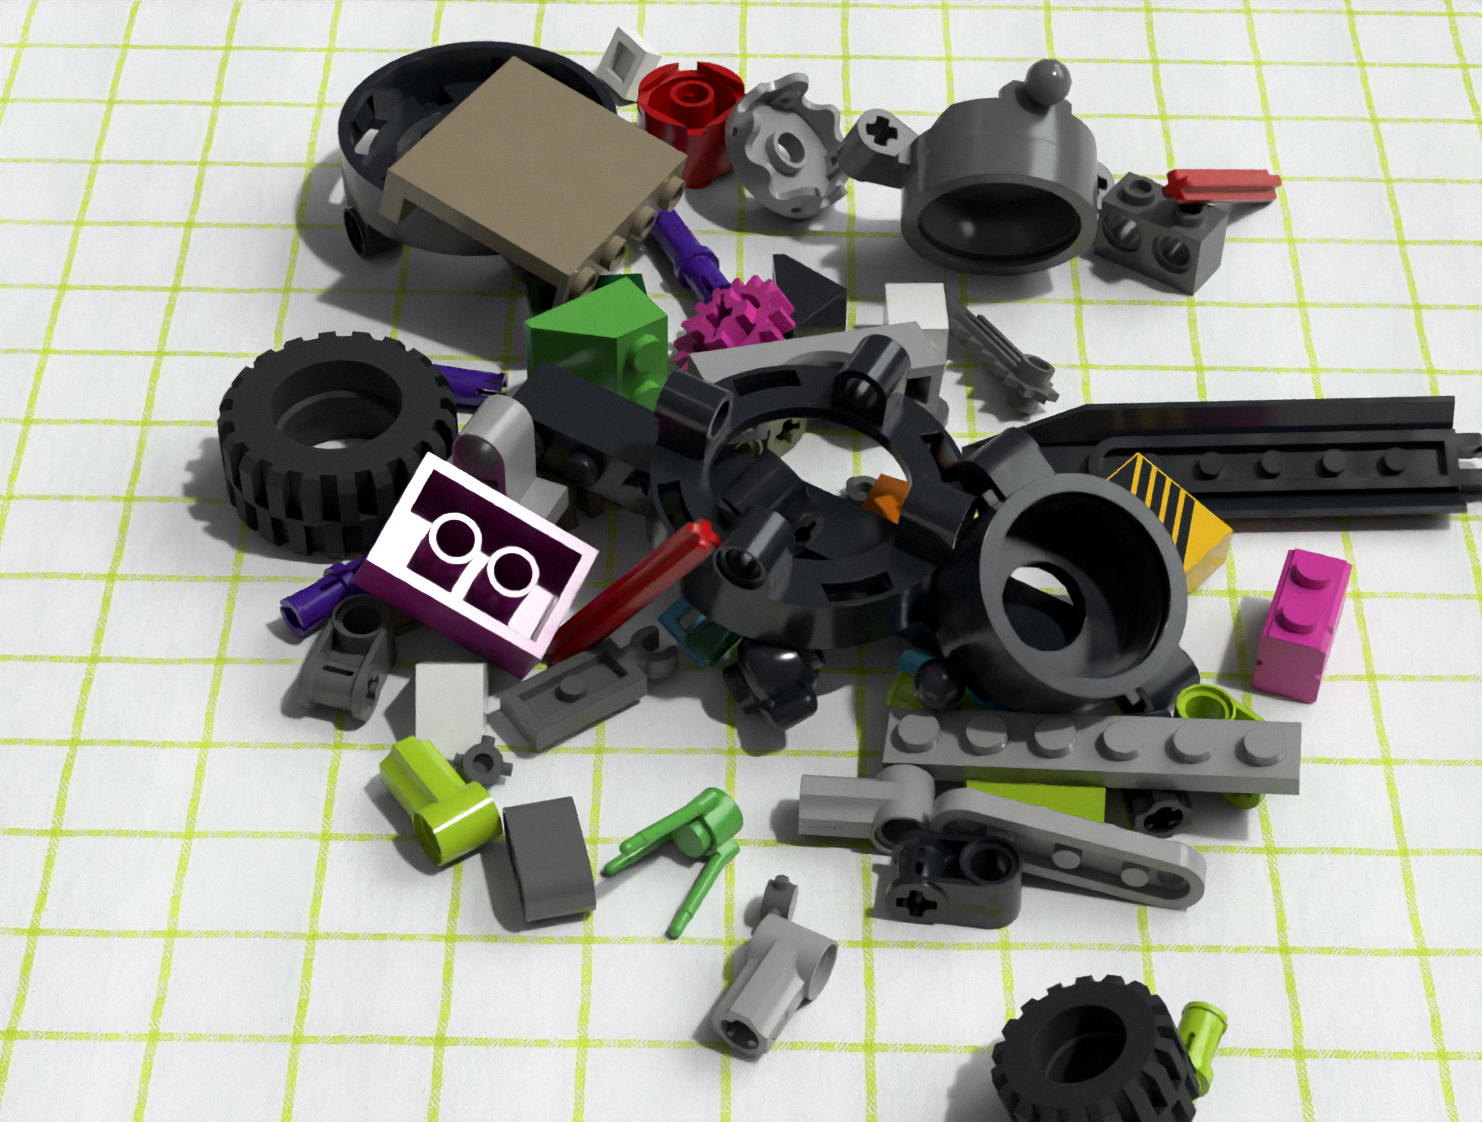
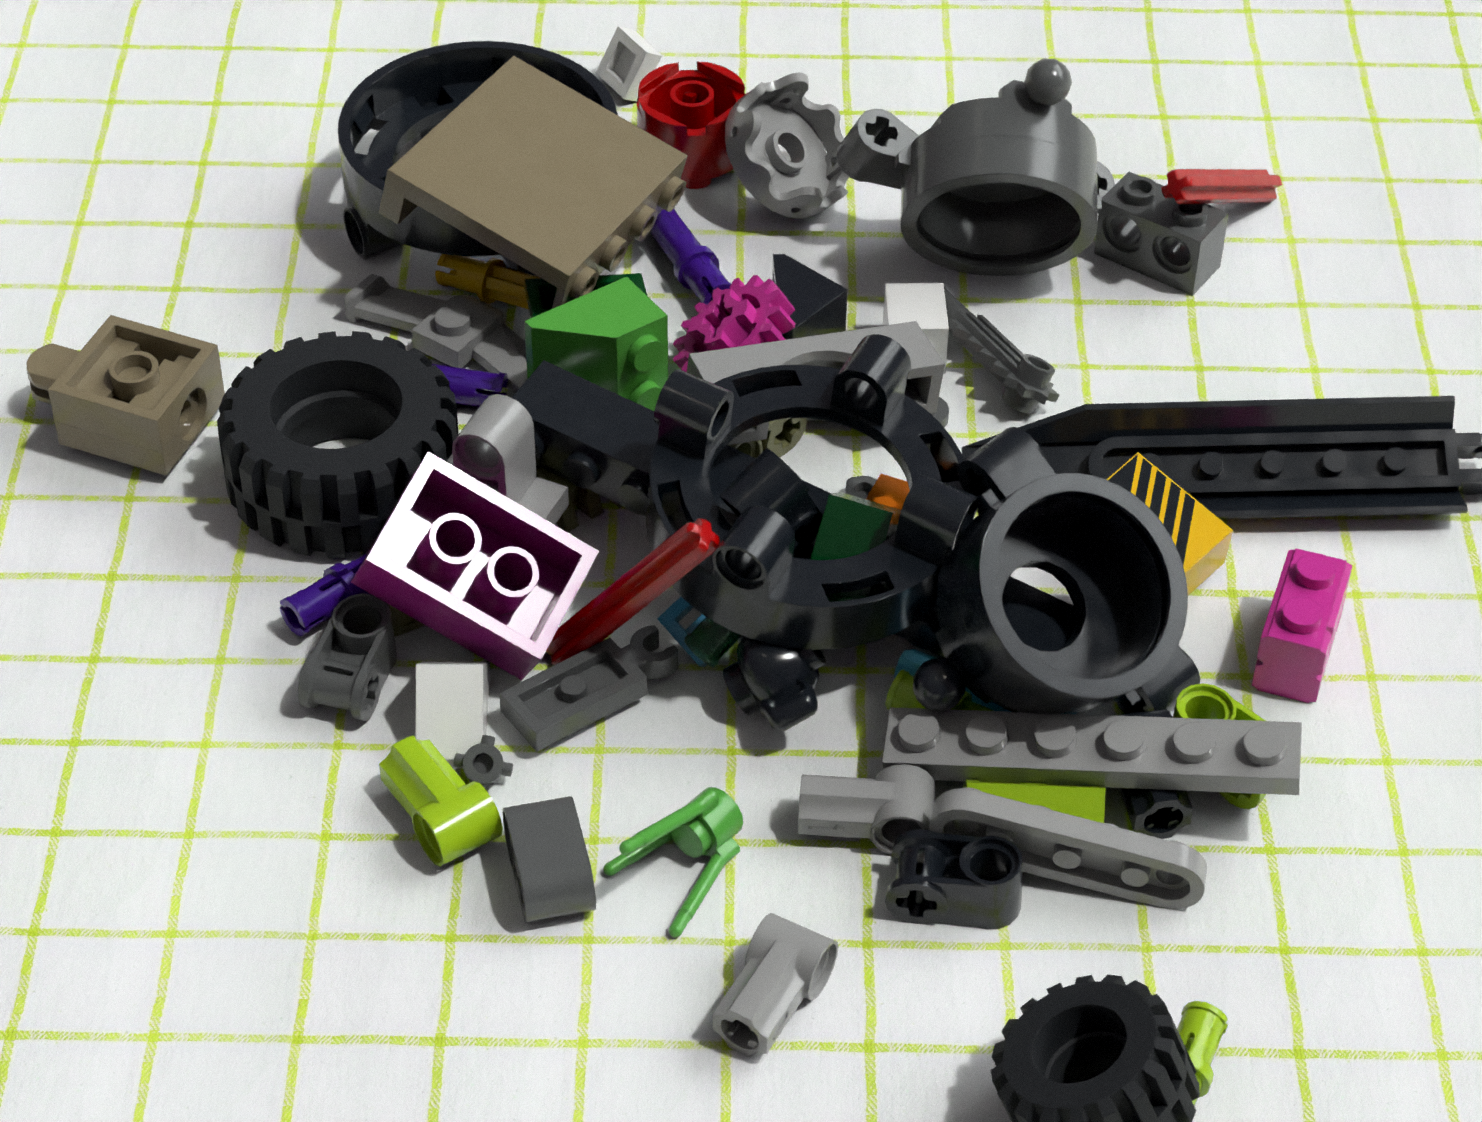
(130, 392): none -> dark tan brick
(445, 330): none -> light grey plate
(487, 279): none -> yellow axle
(779, 898): dark grey piece -> none
(850, 528): none -> dark green slope

